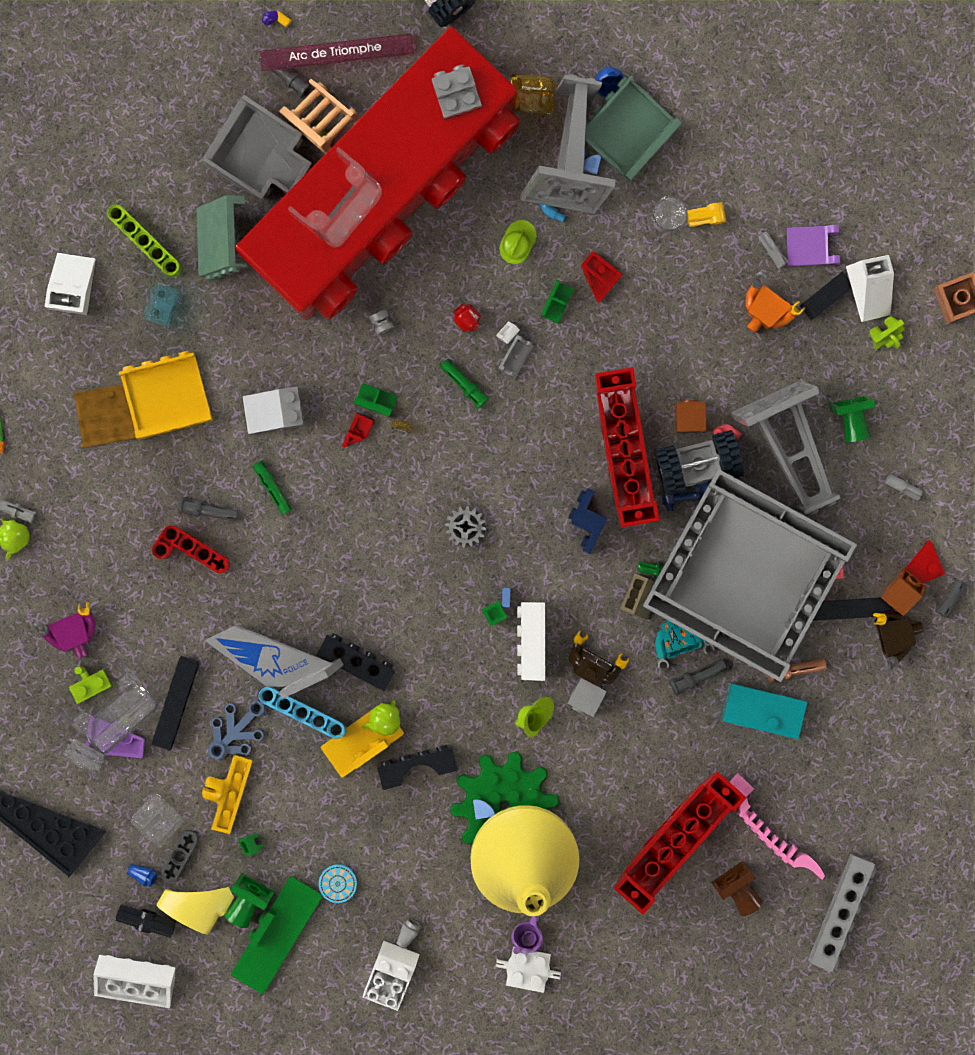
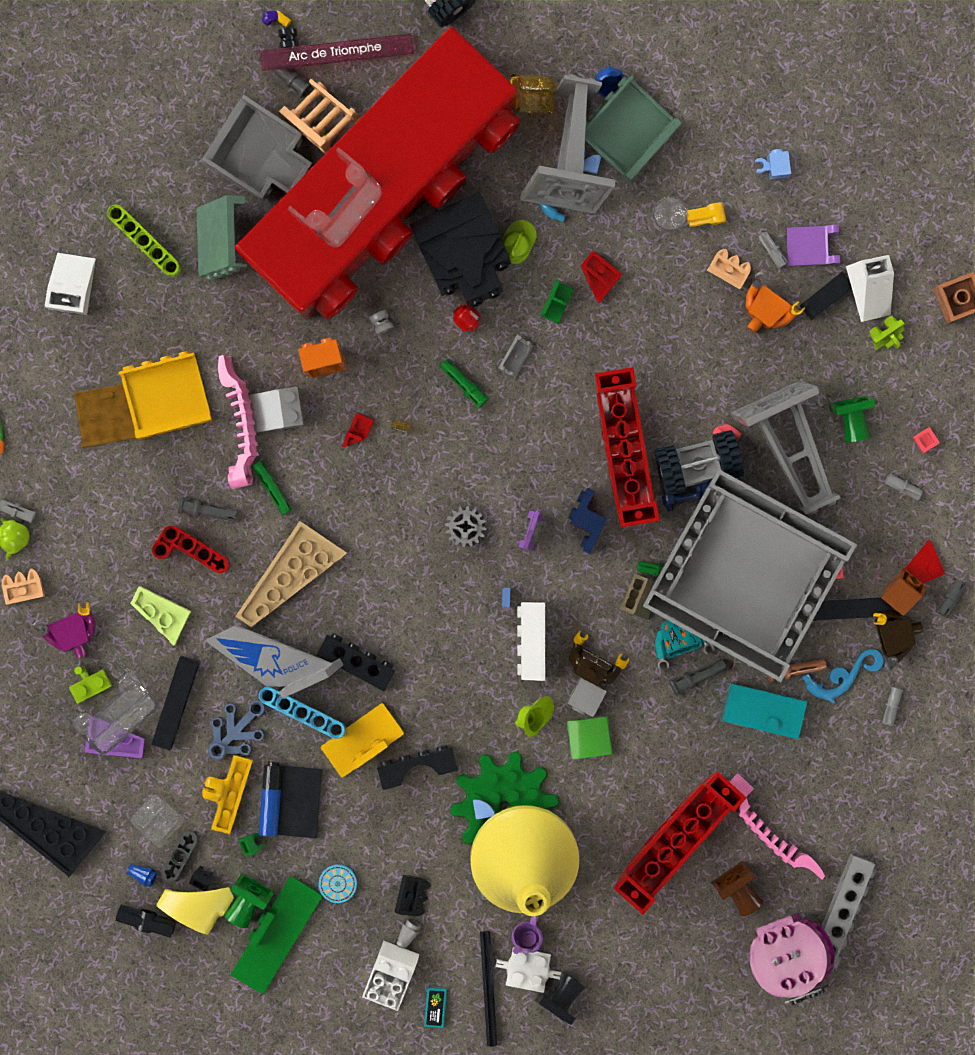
(22, 589): none -> light nougat plate
(83, 757): clear slope -> none
(134, 981): white slope -> none
(162, 613): none -> yellowish green wing
(164, 305): clear light blue brick -> none
(200, 881): none -> black tile
(241, 473): none -> bright pink piece
(288, 37): none -> black wheel
(290, 801): none -> black door
(296, 565): none -> tan wing
(322, 358): none -> orange brick
(376, 400): green panel -> none
(384, 719): lime hair -> none
(410, 895): none -> black plate
(435, 1007): none -> tile
(456, 91): light grey plate -> none
(463, 250): none -> black panel
(488, 987): none -> black axle
(494, 613): green tile -> none
(508, 333): white plate -> none
(535, 517): none -> medium lavender flag
(562, 998): none -> black plant
(589, 737): none -> bright green slope
(690, 417): dark orange head -> none
(729, 268): none -> light nougat plate
(777, 164): none -> light blue brick
(792, 958): none -> piece
(848, 678): none -> dark azure plant
(892, 706): none -> light grey axle
(925, 440): none -> coral plate

